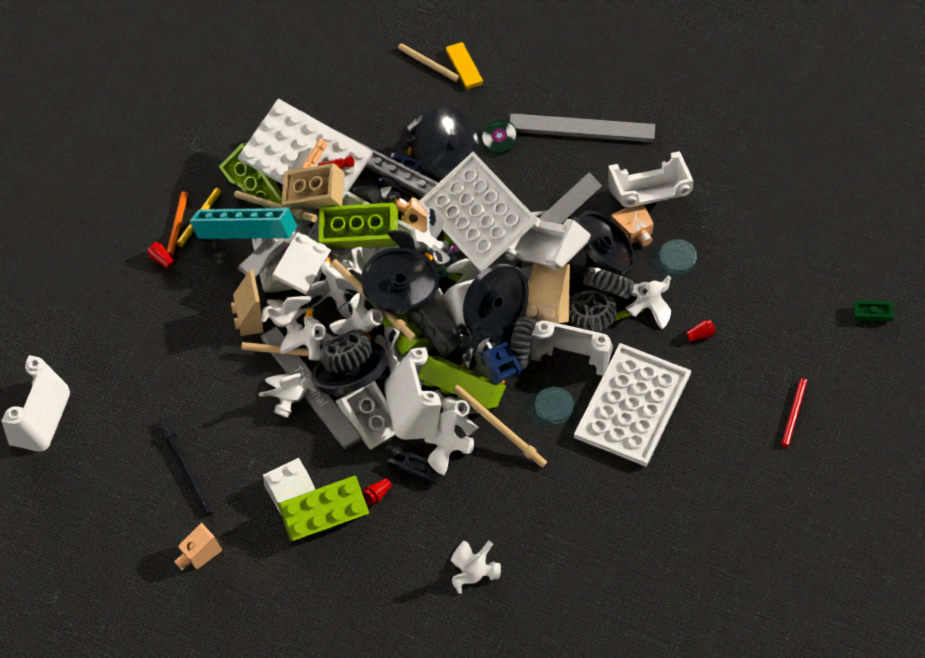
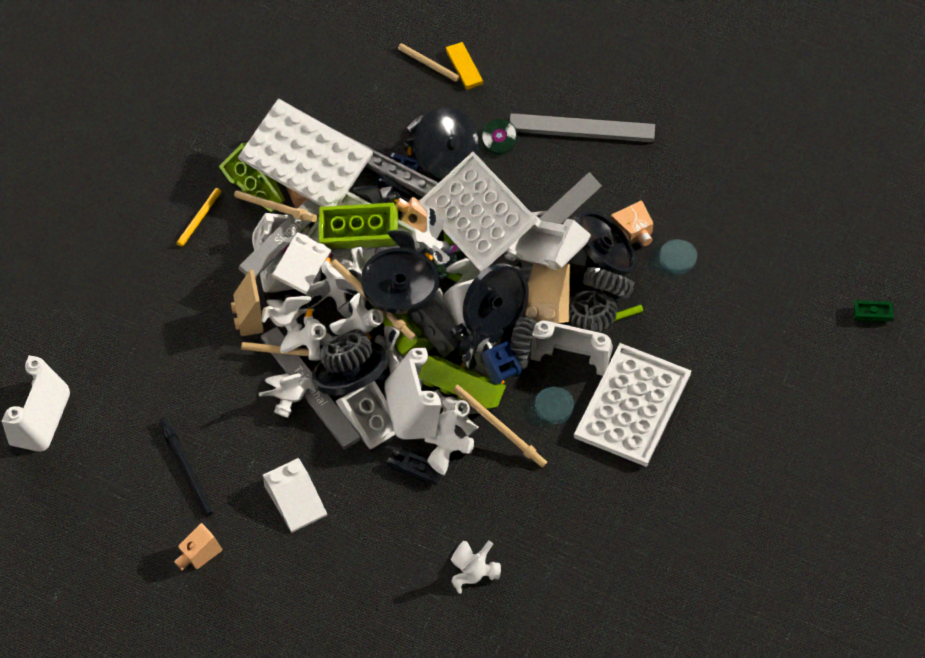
(160, 255): red cone -> none
(177, 223): orange bar -> none
(243, 223): teal brick -> none
(313, 187): tan slope -> none
(315, 154): light nougat axle -> none
(323, 508): lime brick -> none
(340, 162): red axle -> none
(375, 492): red cone -> none
(650, 296): white animal -> none
(651, 186): white windscreen -> none
(701, 331): red cone -> none
(794, 413): bar -> none

